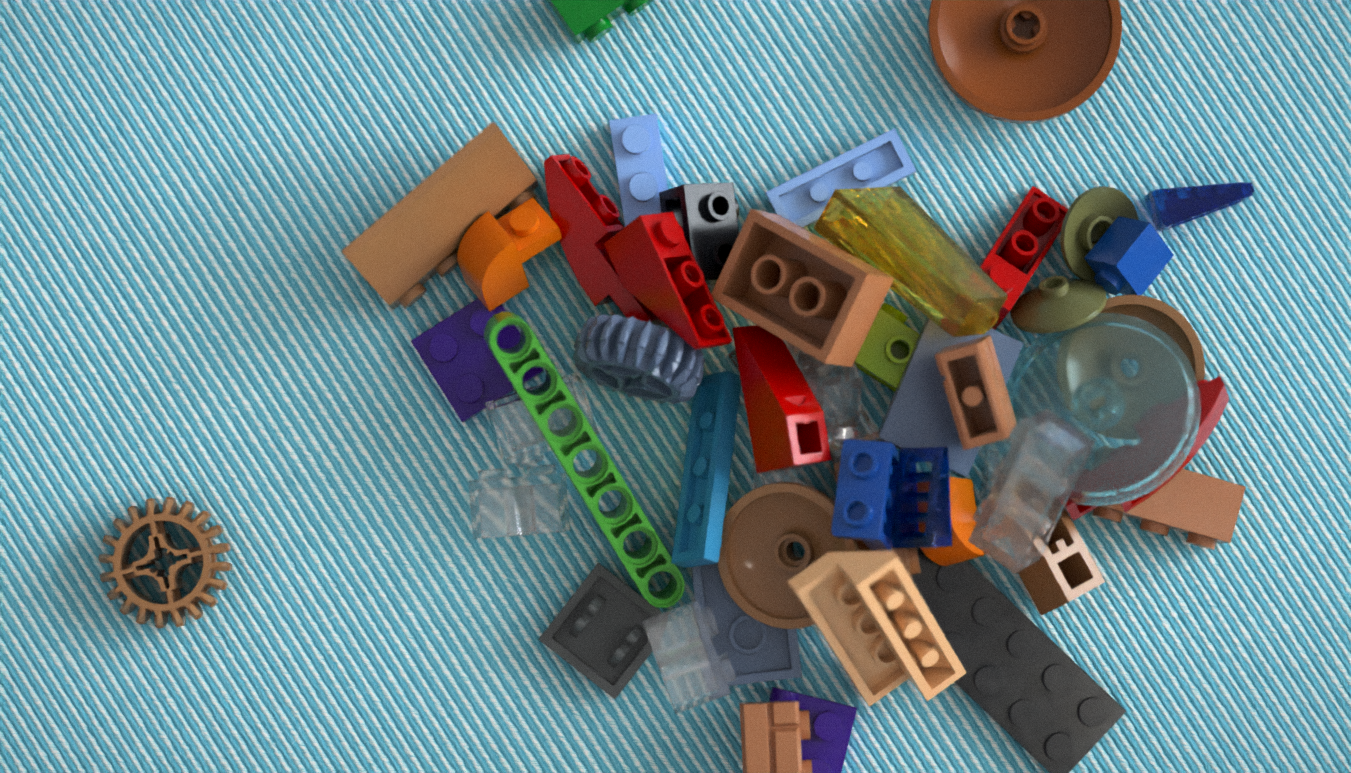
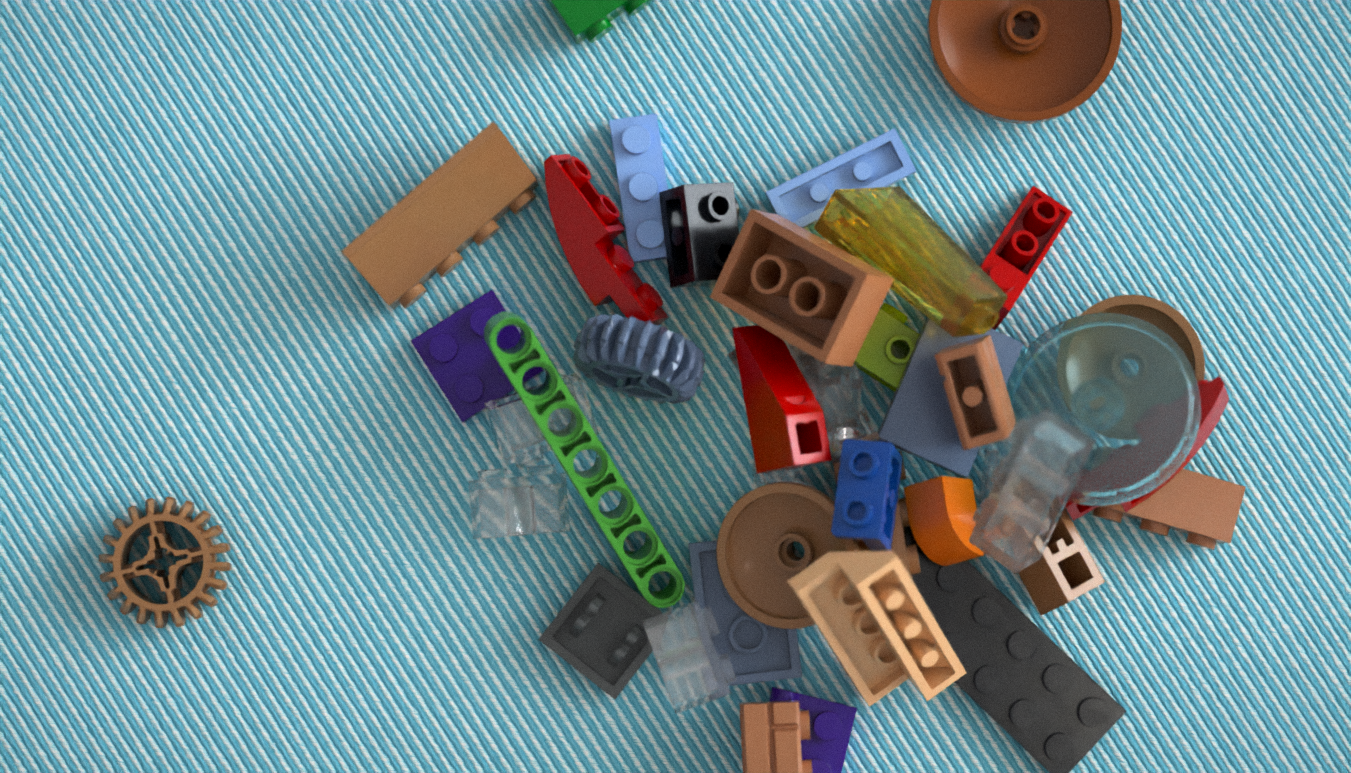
(495, 249): orange brick -> none
(665, 277): red slope -> none
(706, 470): dark azure plate -> none
(938, 515): clear blue slope -> none
(1058, 305): olive dish -> none
(1087, 222): olive dish -> none
(1128, 257): blue brick -> none
(1183, 204): clear blue slope -> none

